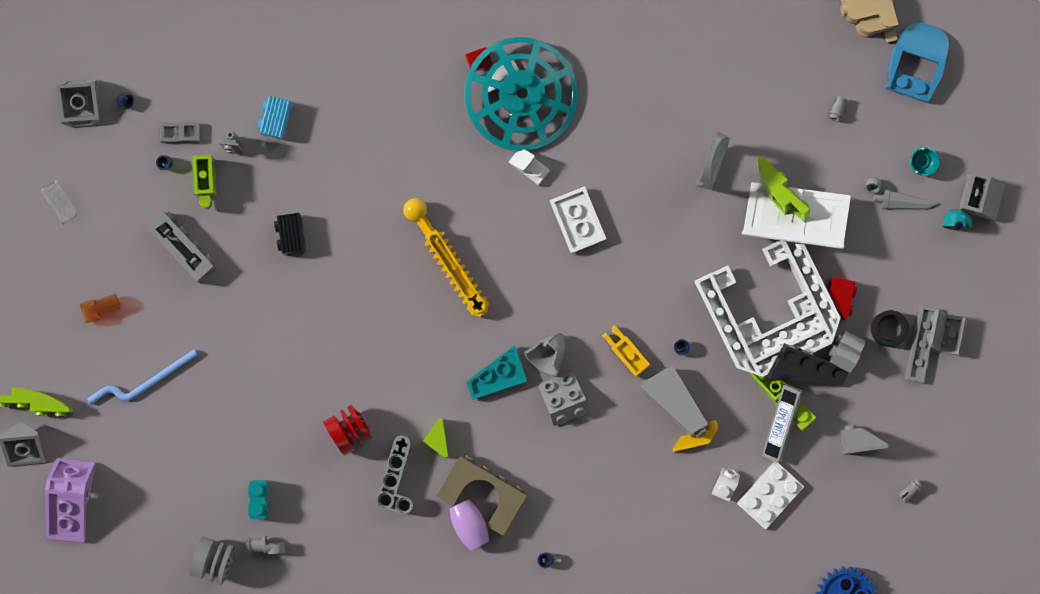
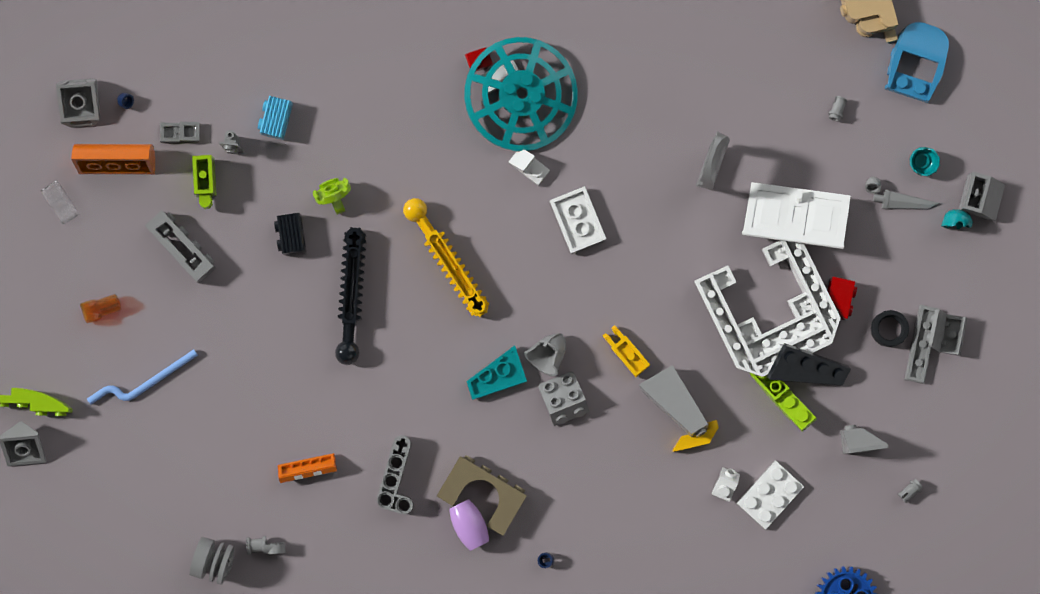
(66, 499): lavender bracket -> none
(114, 158): none -> orange brick
(162, 159): dark blue hinge -> none
(258, 493): teal brick -> none
(307, 468): none -> orange plate
(332, 192): none -> lime tile
(347, 351): none -> black gear
(347, 430): red wheel -> none
(437, 439): lime slope -> none
(681, 344): dark blue hinge -> none
(776, 188): lime slope -> none
(782, 423): tile -> none
(846, 351): light grey brick -> none

